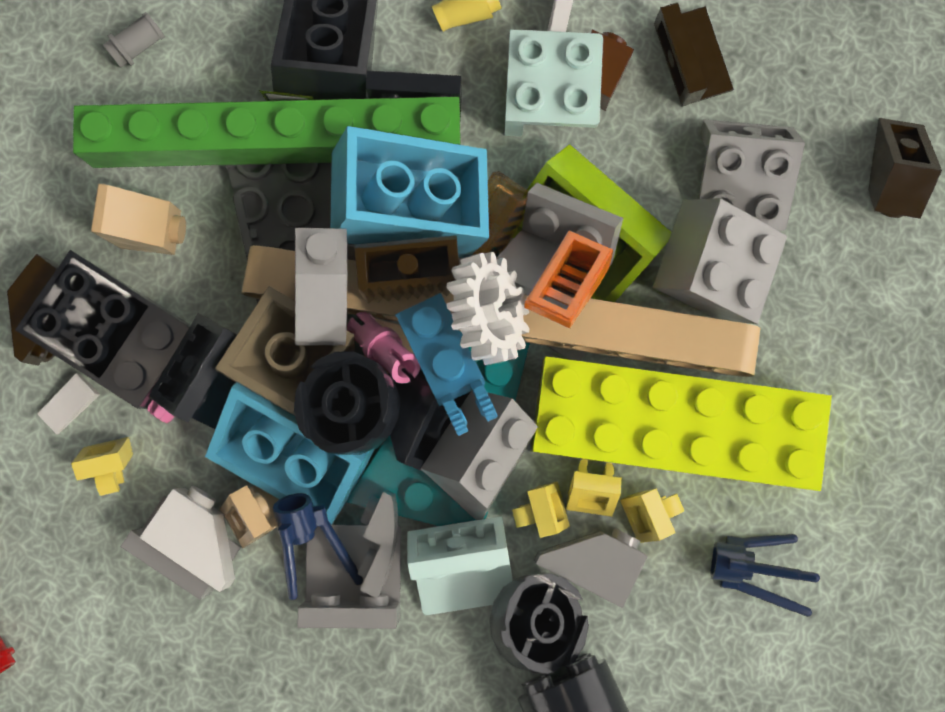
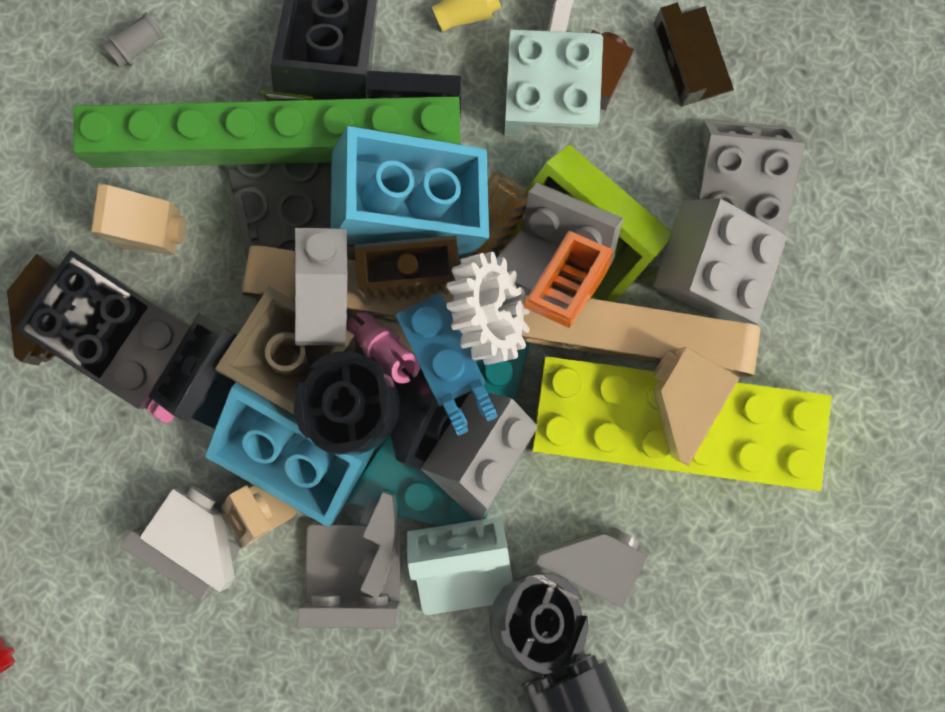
(68, 403): white piece -> none
(104, 463): light yellow tile -> none
(296, 526): dark blue plant -> none
(544, 509): light yellow tile -> none
(594, 492): light yellow tile -> none
(651, 514): light yellow tile -> none
(690, 399): none -> tan slope
(733, 564): dark blue plant -> none
(902, 169): dark brown slope -> none

